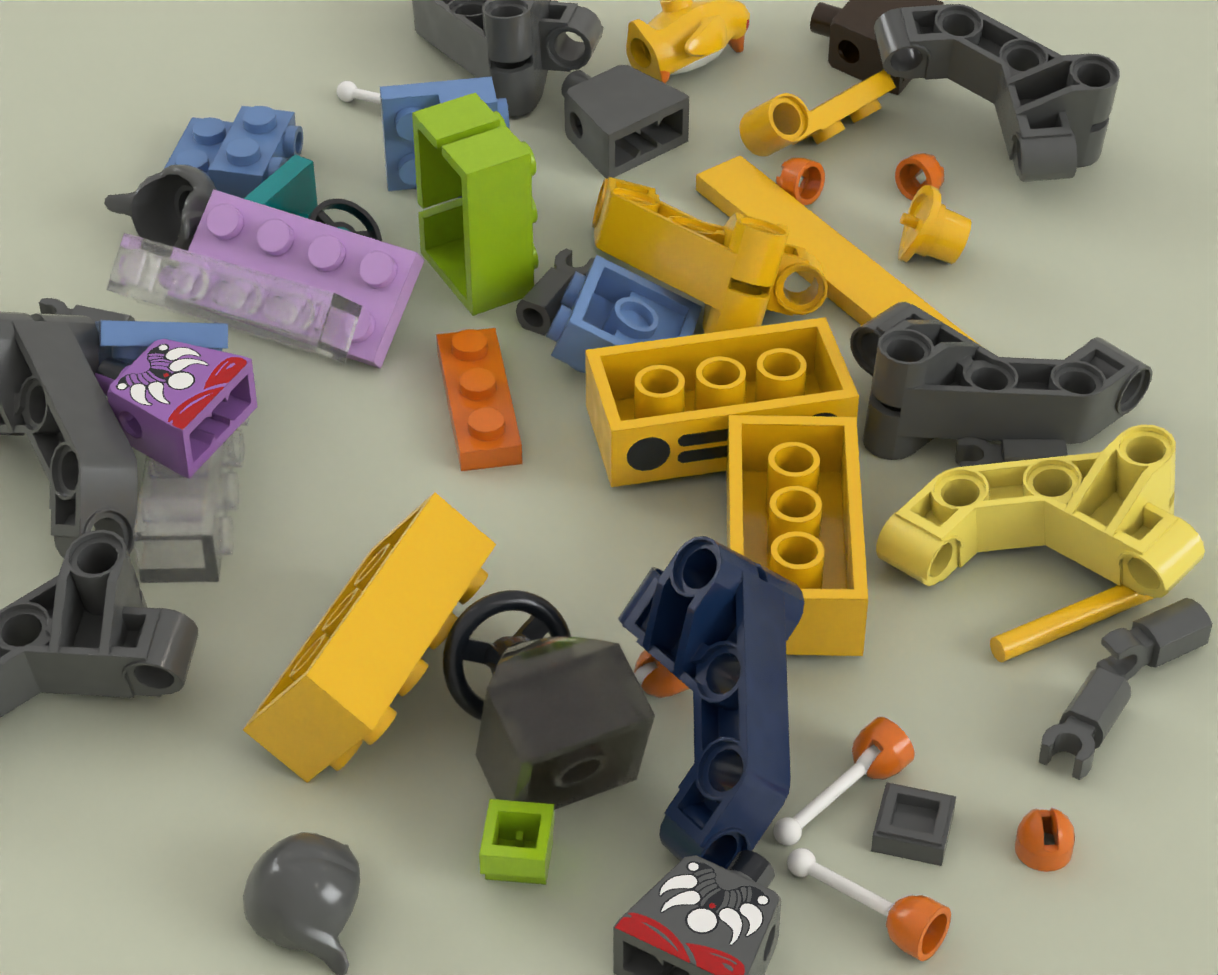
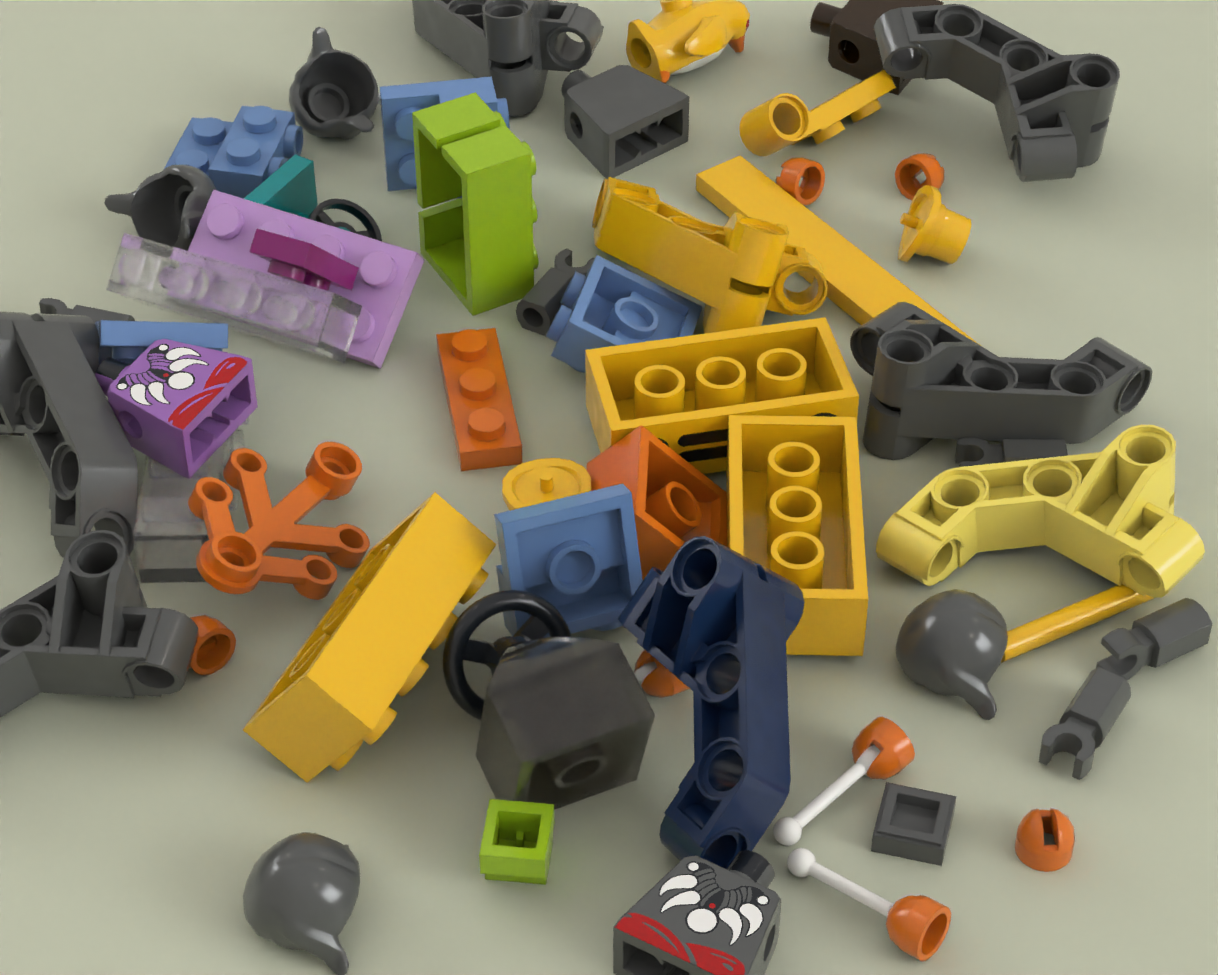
(213, 646): none -> orange hinge
(236, 560): none -> orange plant
(302, 261): none -> magenta plate
(333, 92): none -> dark grey hair
(543, 482): none -> yellow piece
(574, 555): none -> medium blue plate
(668, 496): none -> orange slope
(954, 647): none -> dark grey hair

